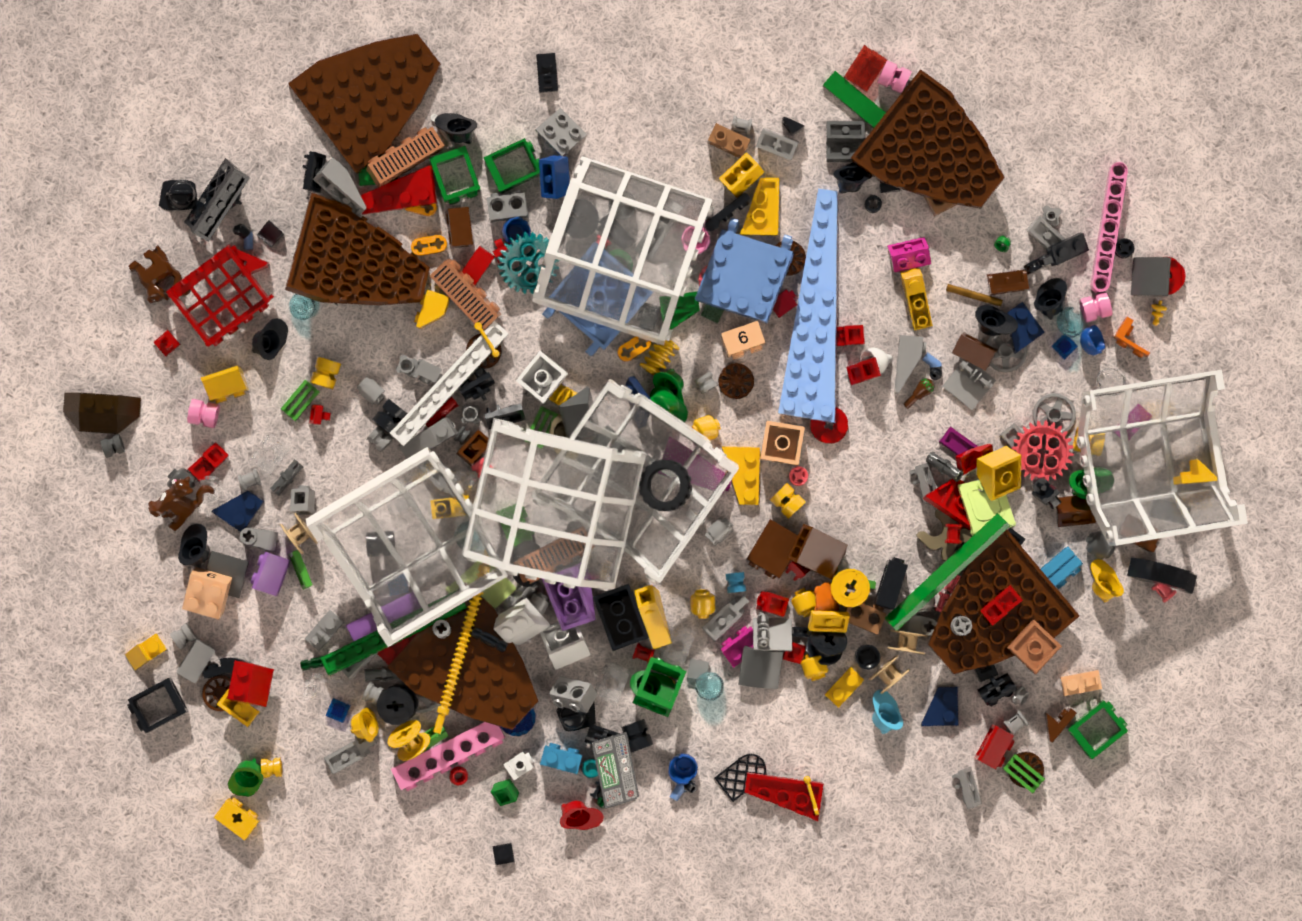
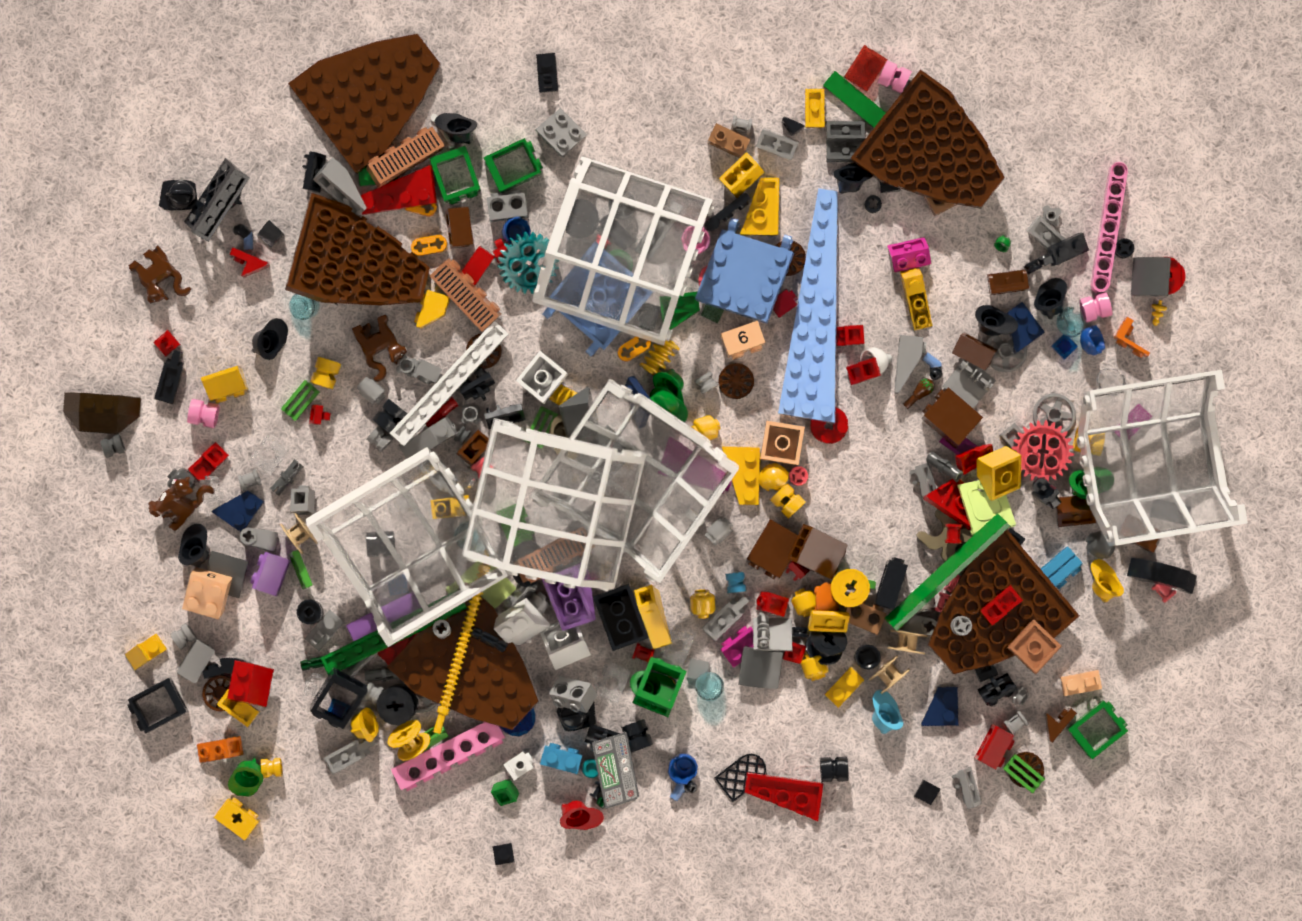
(170, 378): none -> black hinge
(202, 273): red window -> none
(220, 749): none -> orange bracket
(310, 612): none -> black wheel
(347, 682): none -> black window
(375, 343): none -> reddish brown animal
(458, 781): red plate -> none
(478, 326): yellow hinge -> none
(554, 176): blue brick -> none
(685, 485): black tyre -> none
(773, 477): none -> yellow hair
(807, 780): yellow hinge -> none
(814, 108): none -> yellow plate
(834, 769): none -> black wheel
(927, 792): none -> black slope
(951, 417): none -> reddish brown brick
(974, 295): pearl gold bar -> none
(1197, 474): yellow slope -> none

